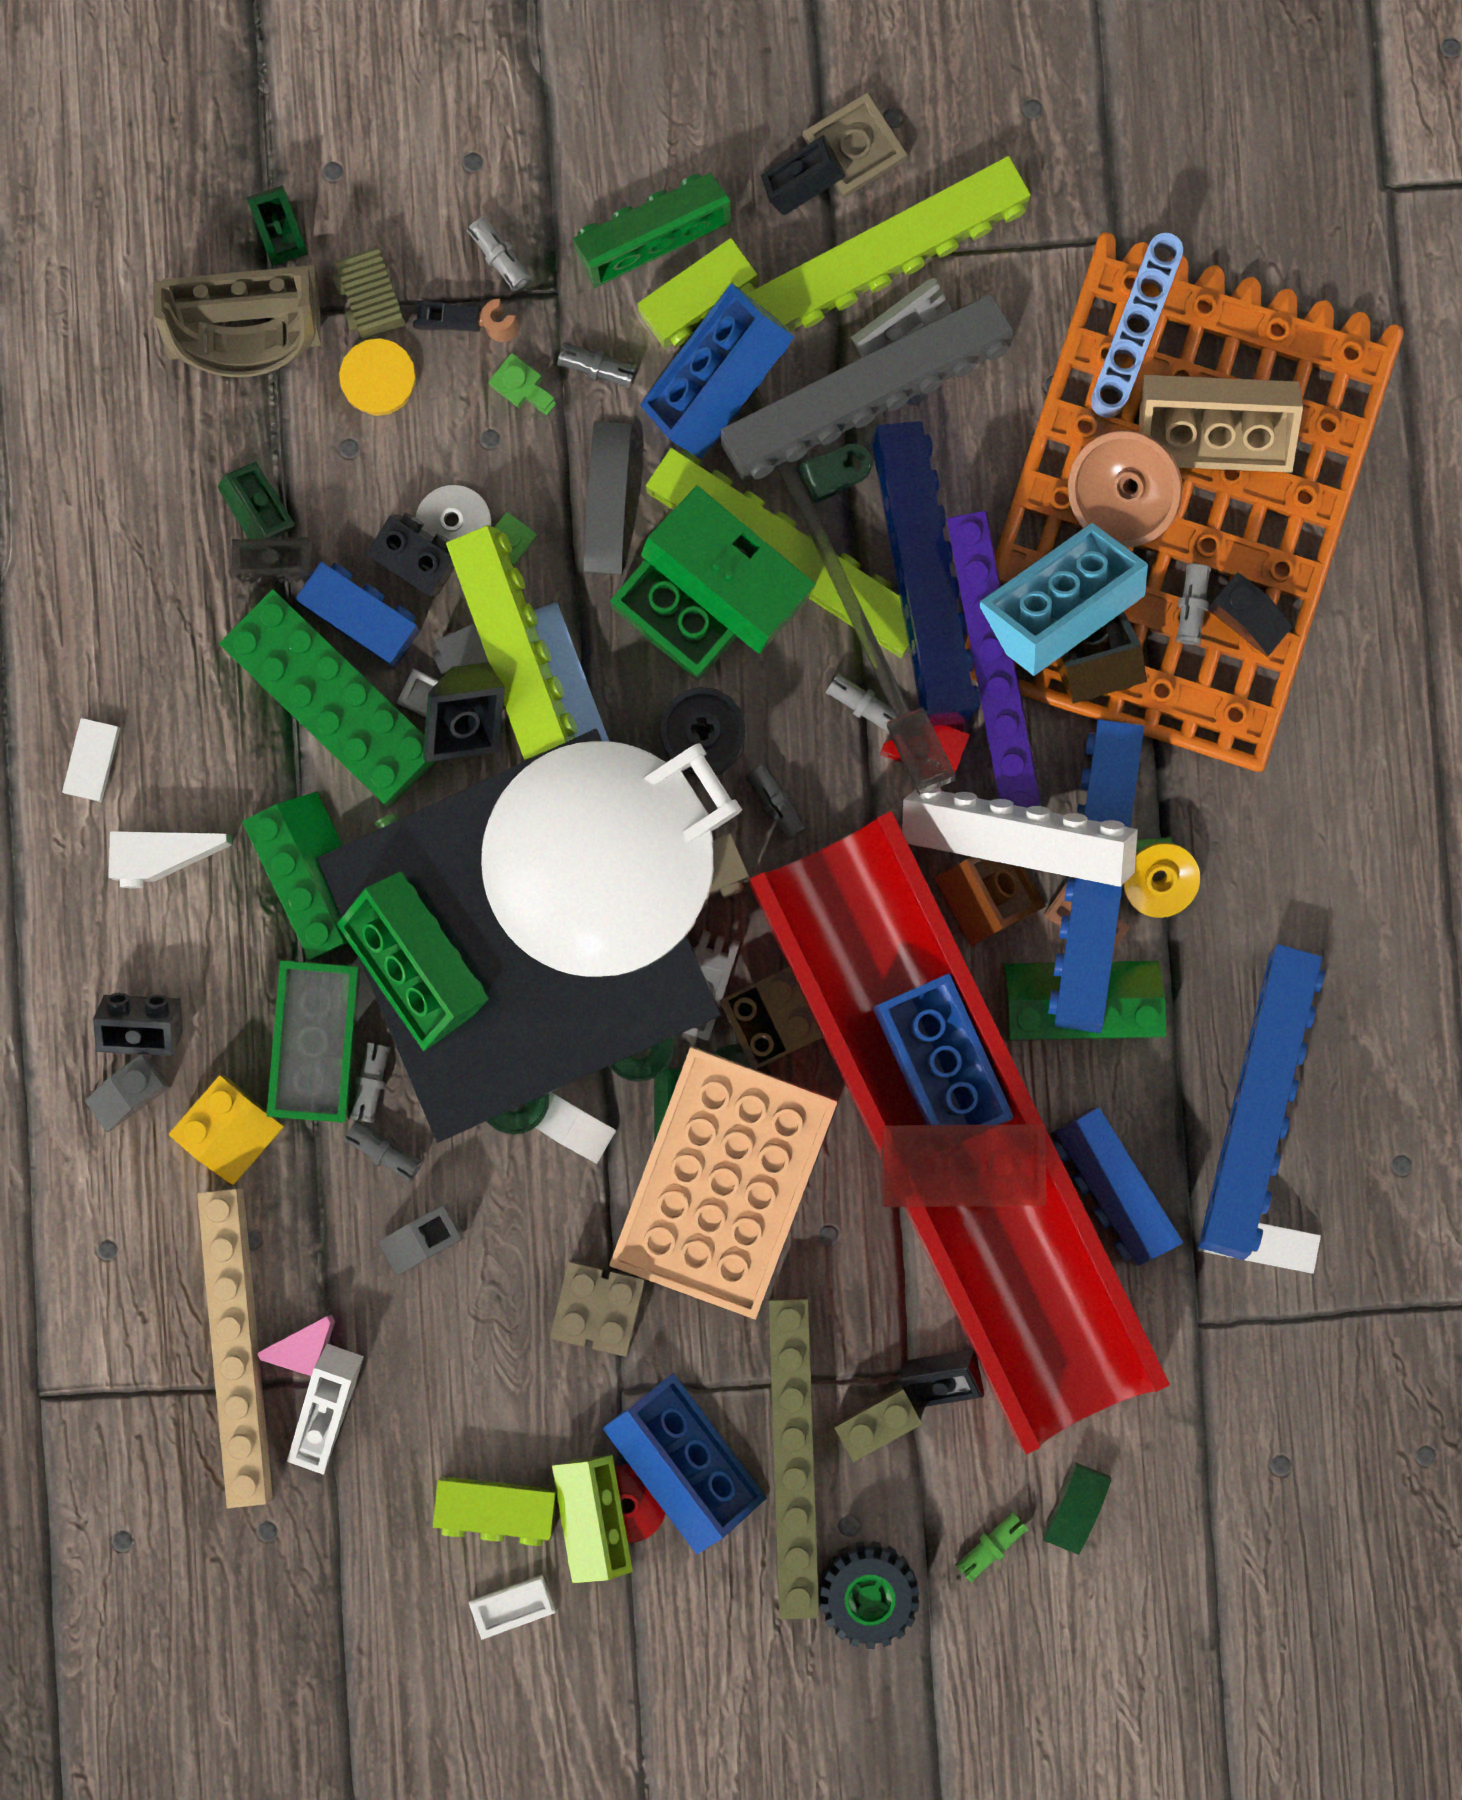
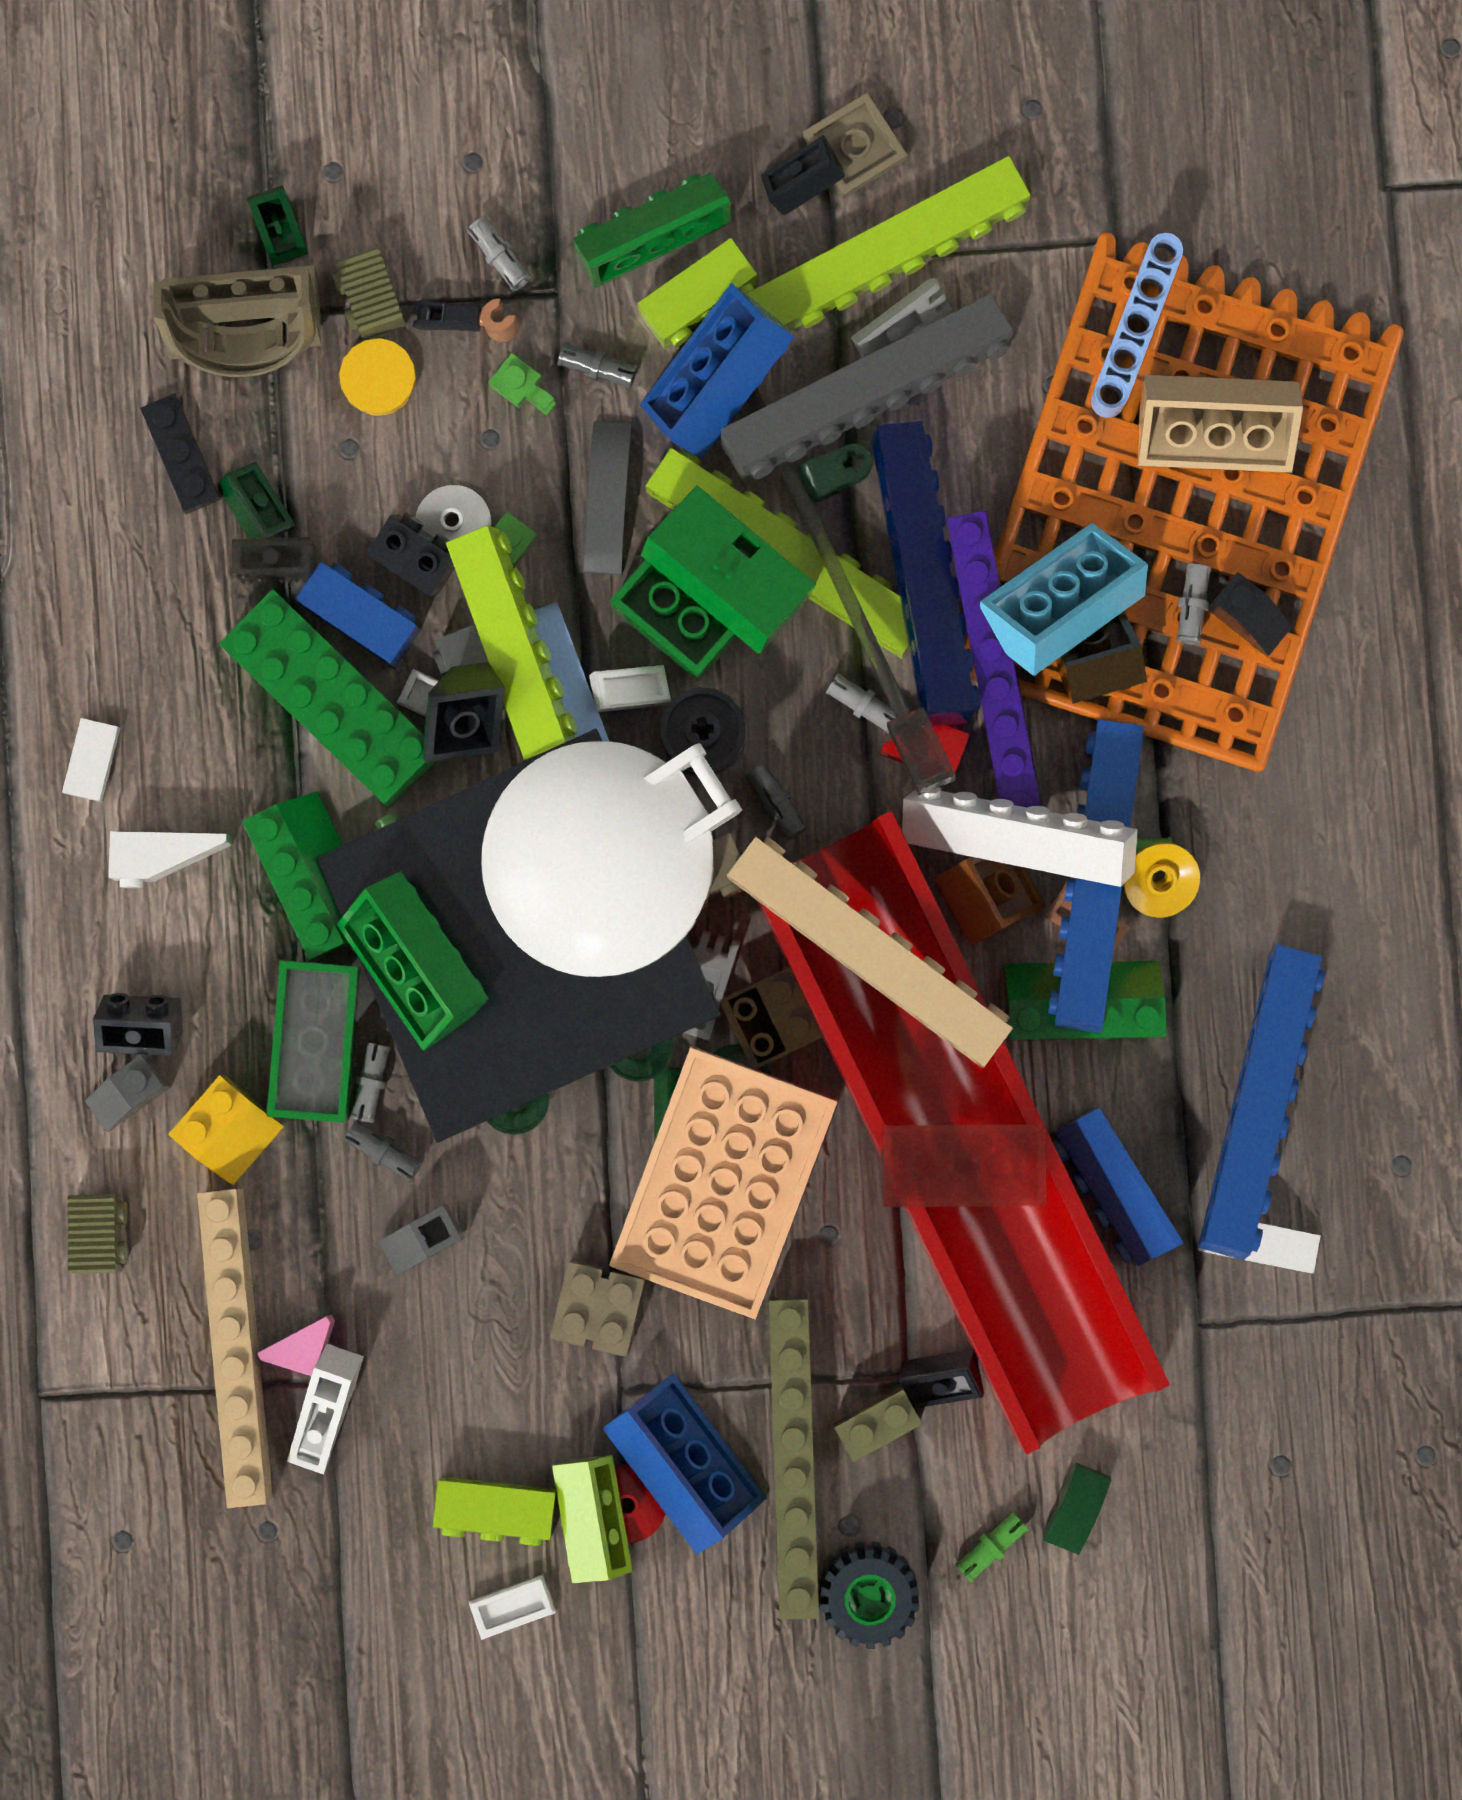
(96, 1233): none -> olive brick
(180, 453): none -> black plate
(576, 1129): white slope -> none
(630, 688): none -> white tile
(869, 951): none -> tan brick
(942, 1056): blue slope -> none
(1101, 492): nougat dish -> none

